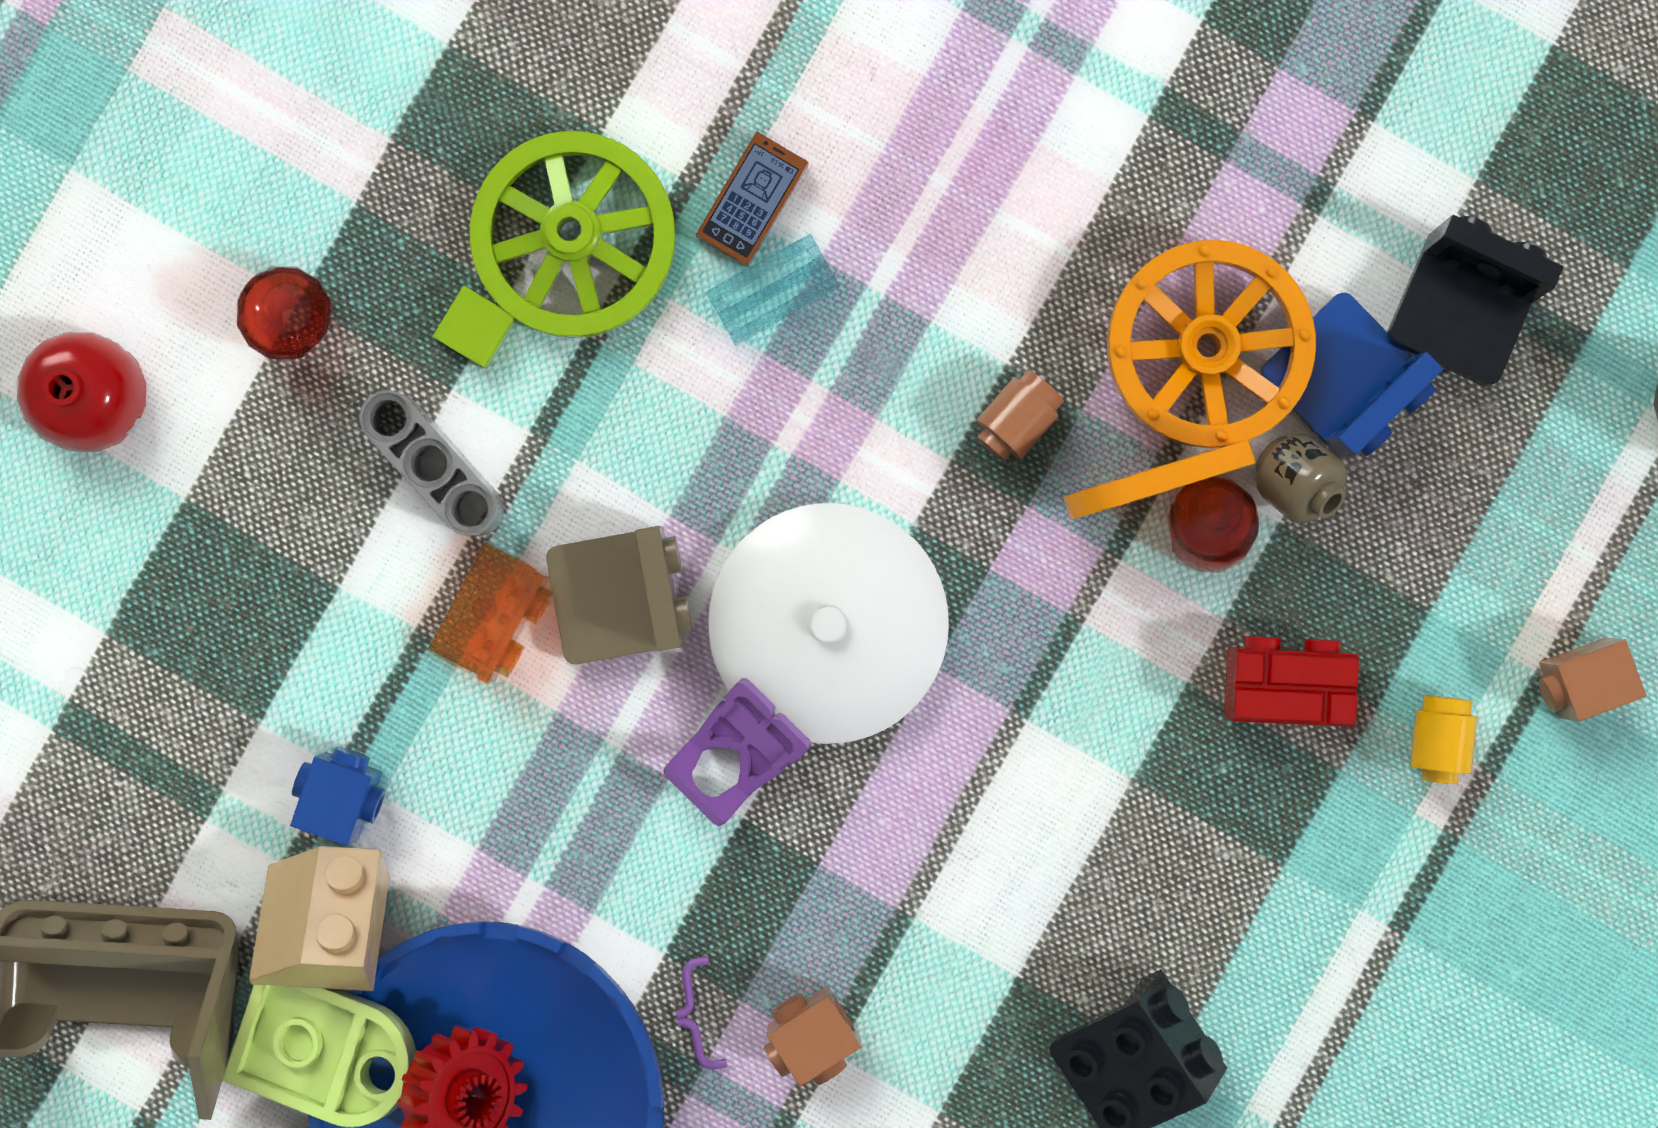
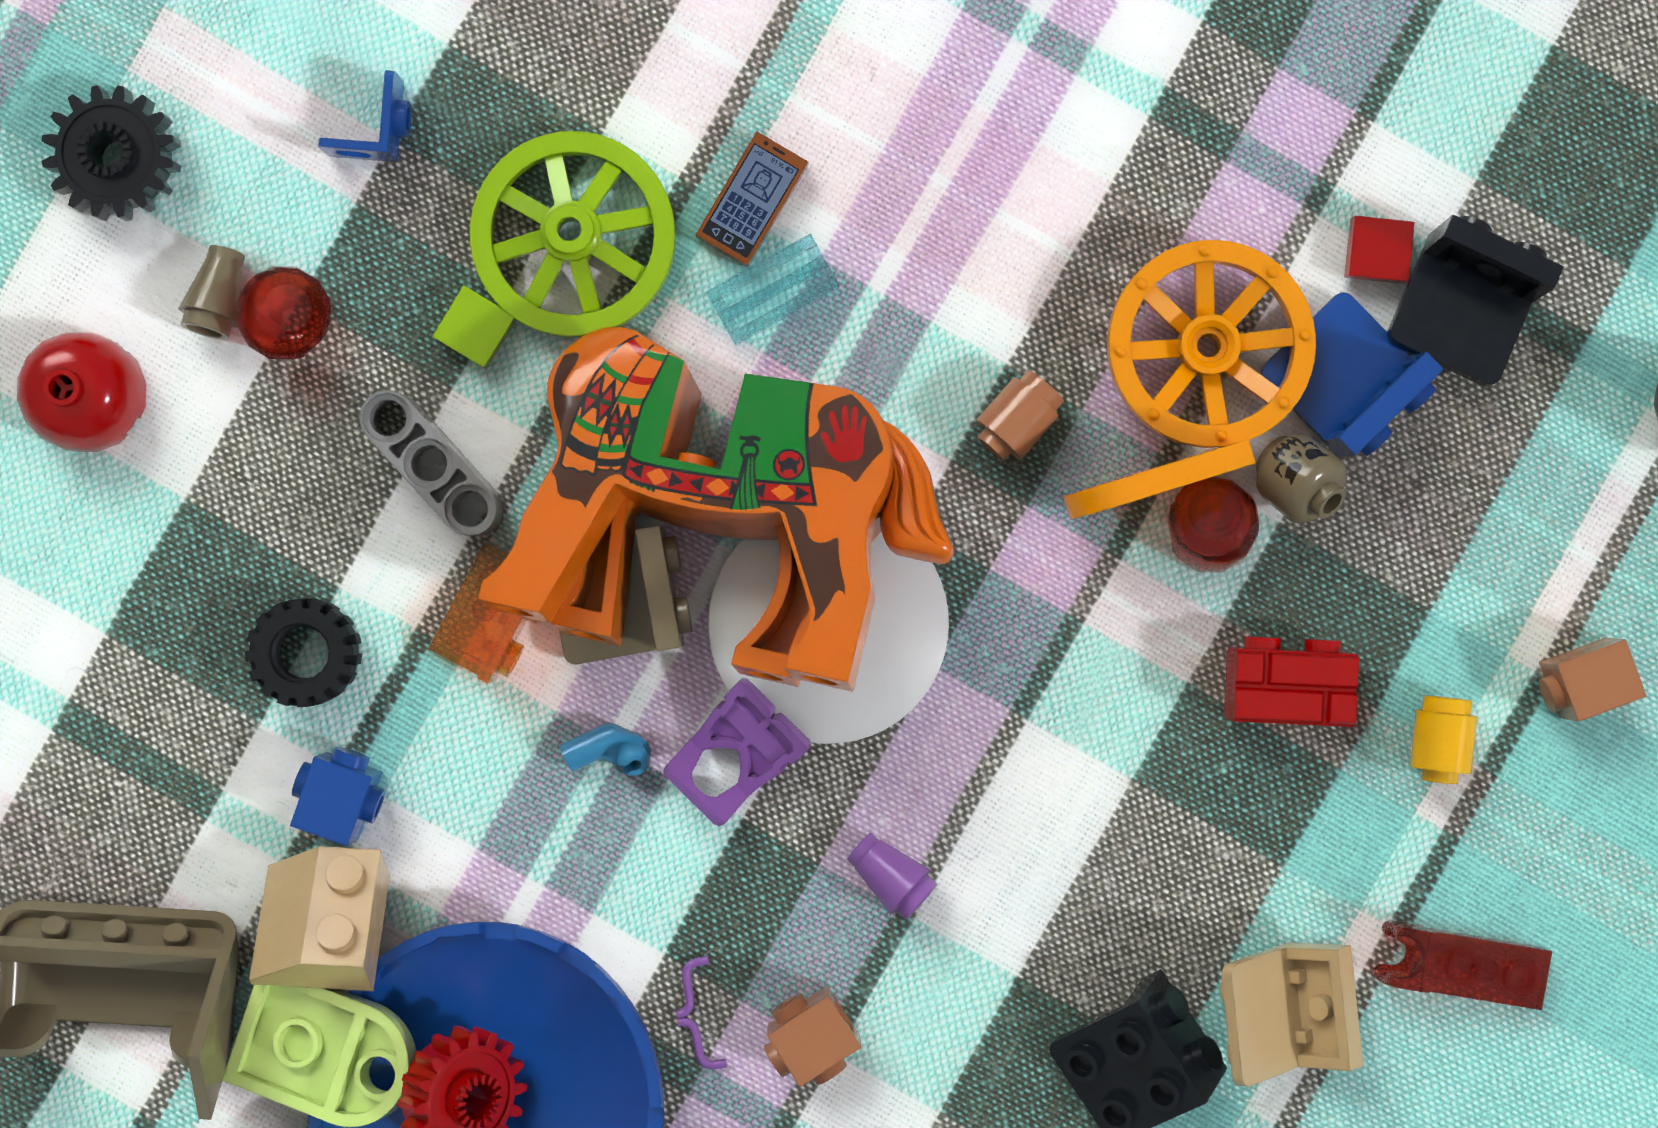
(81, 146): none -> black gear
(213, 295): none -> dark tan cone
(267, 662): none -> black tyre
(393, 125): none -> blue bracket
(611, 744): none -> dark azure arm
(796, 469): none -> orange animal
(892, 875): none -> medium lavender cone
(1291, 1011): none -> tan bracket
(1379, 249): none -> red tile
(1467, 966): none -> clear red plate

